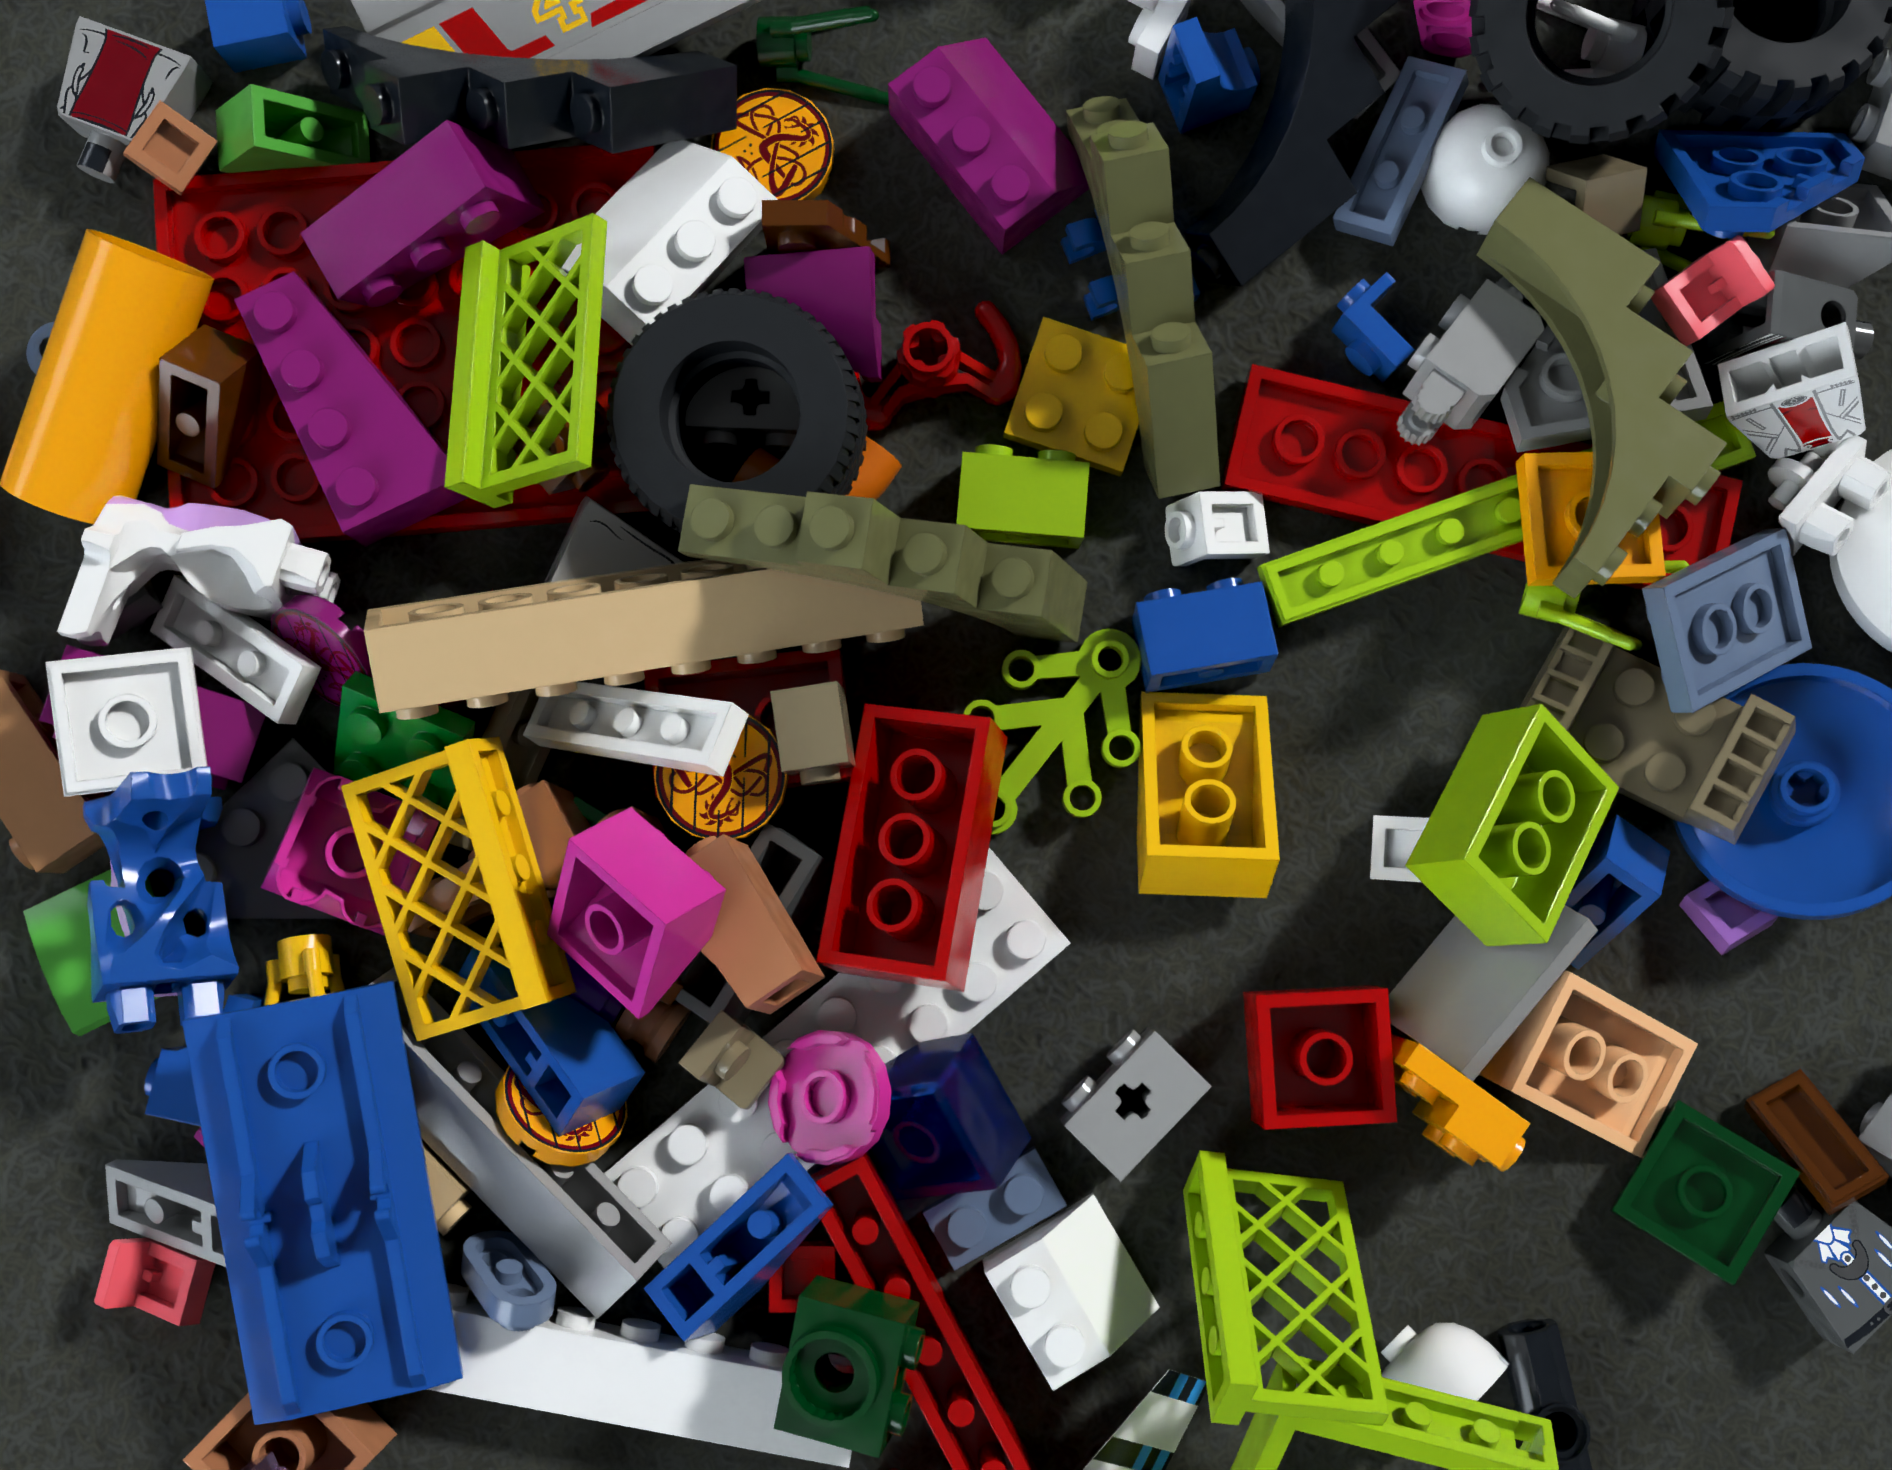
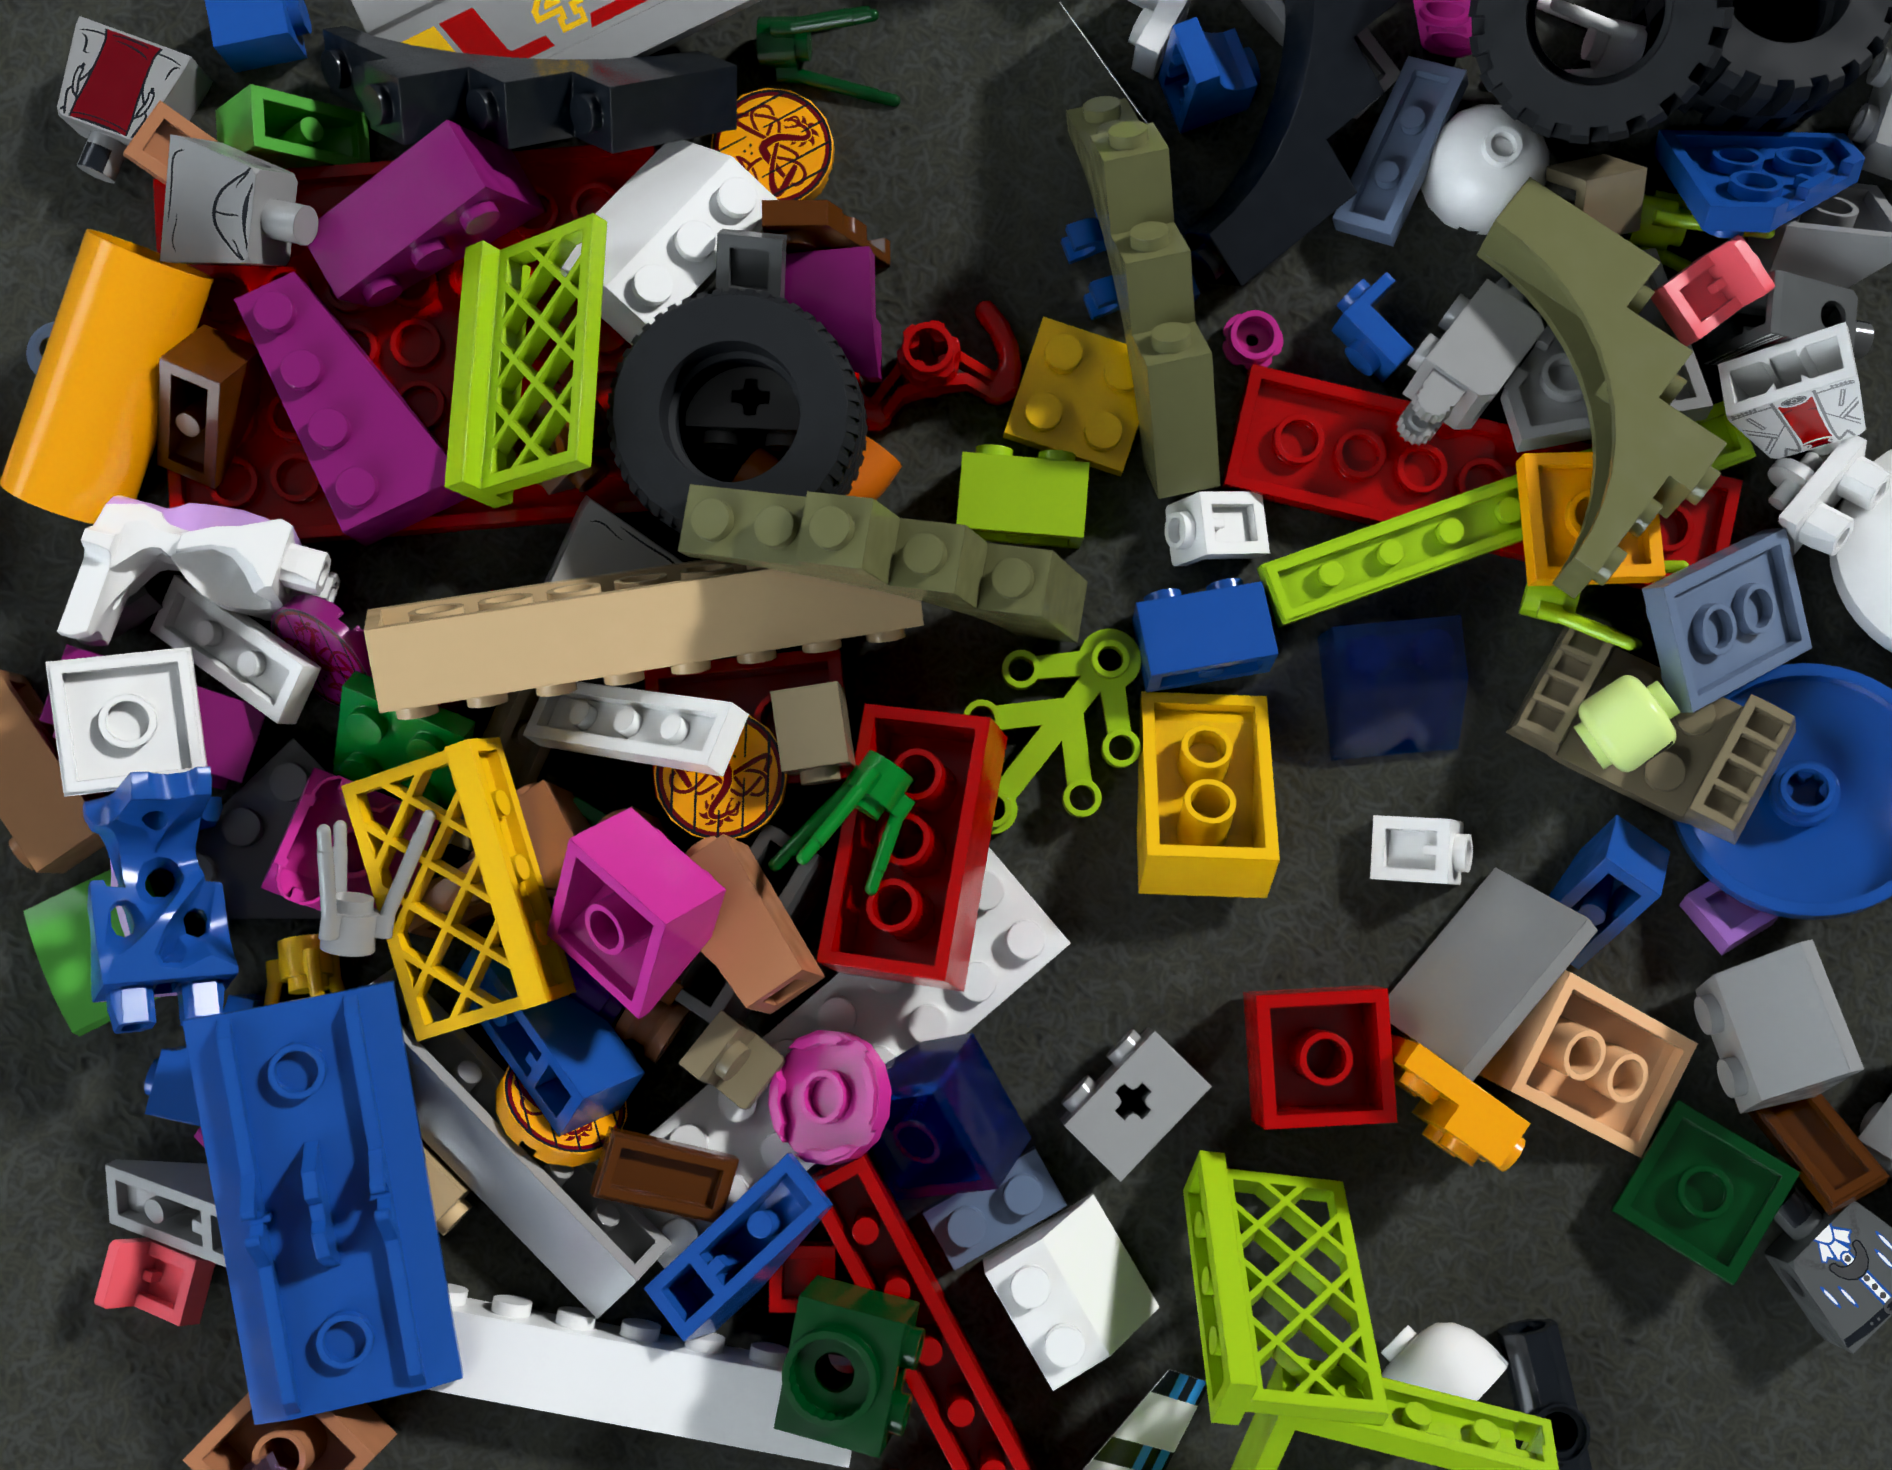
(230, 208): none -> light grey torso
(349, 918): none -> light grey plant
(508, 1280): sand blue plate -> none
(664, 1175): none -> reddish brown tile
(751, 261): none -> dark grey plate
(872, 789): none -> green plant
(987, 139): magenta slope -> none
(1105, 65): none -> white sticker
(1255, 324): none -> dark pink plate
(1394, 686): none -> clear blue slope
(1513, 827): lime brick -> none
(1627, 723): none -> yellowish green head
(1776, 1029): none -> light grey slope

